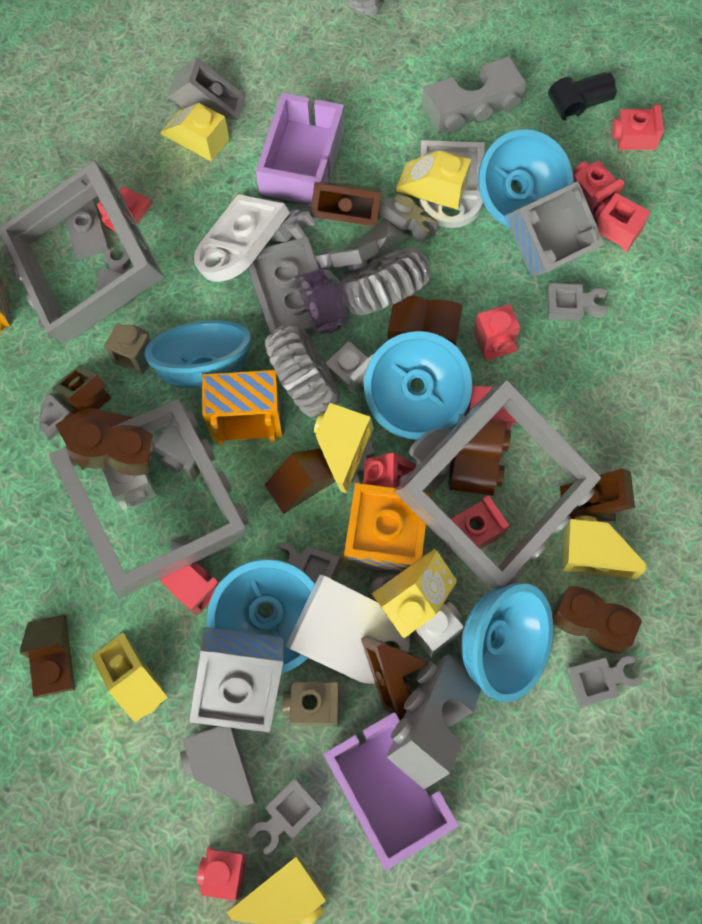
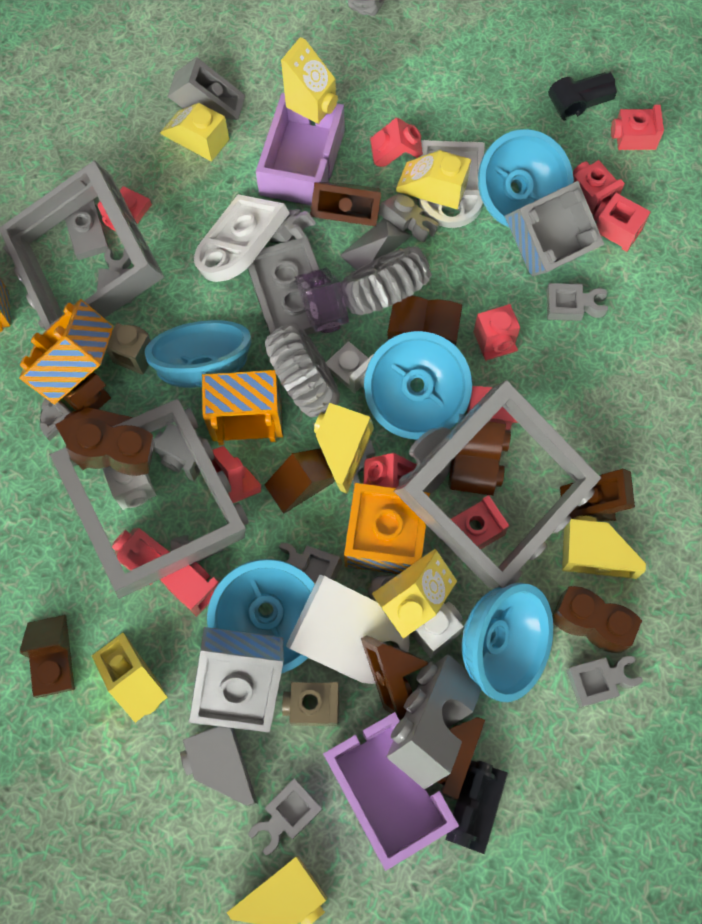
(66, 351): none -> light orange container
(137, 548): none -> coral bracket
(222, 874): coral brick -> none
(240, 478): none -> coral bracket
(308, 83): none -> light yellow slope
(352, 255): light grey plate -> none
(394, 141): none -> coral bracket
(453, 106): light grey arch -> none
(469, 735): none -> reddish brown slope
(477, 806): none -> black hinge

